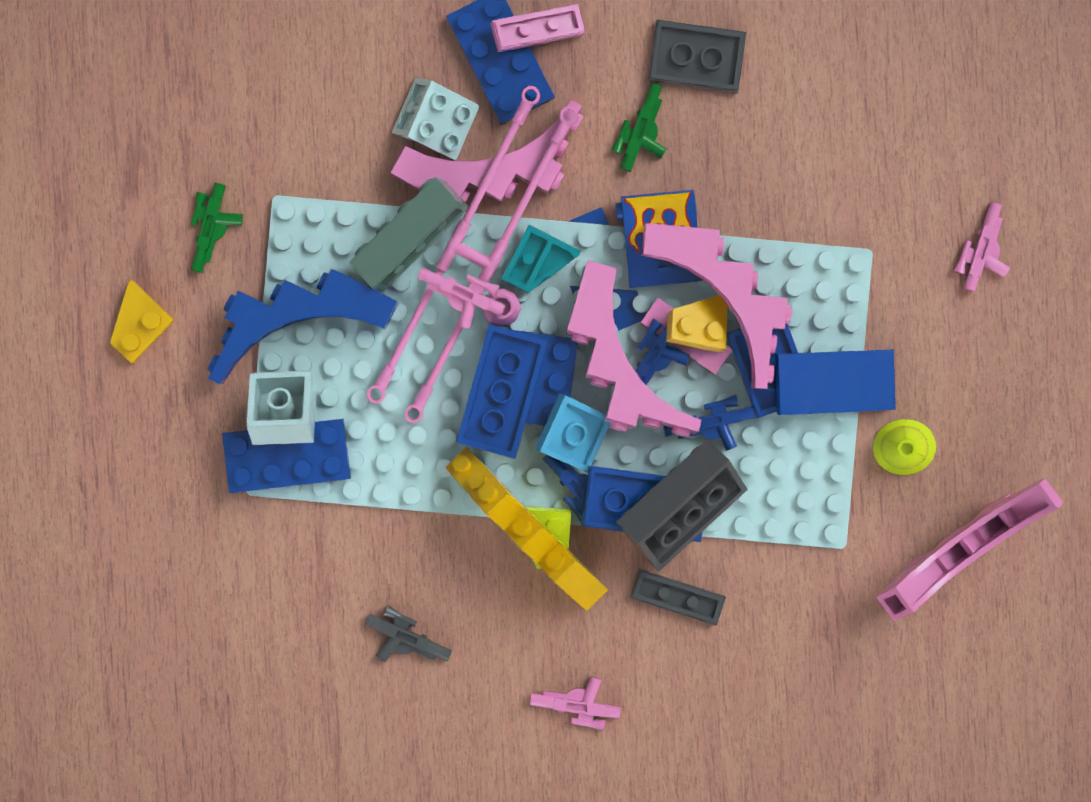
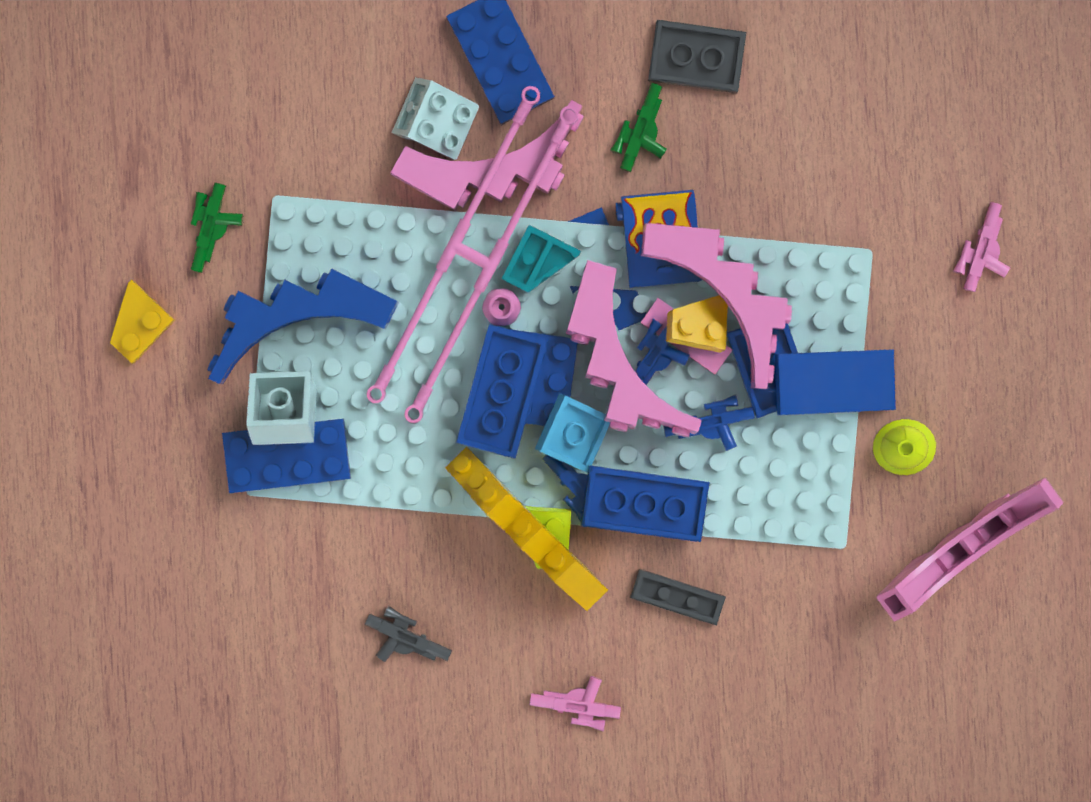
(408, 234): sand green brick -> none
(462, 297): bright pink piece -> none
(537, 28): bright pink tile -> none
(682, 504): dark grey slope -> none

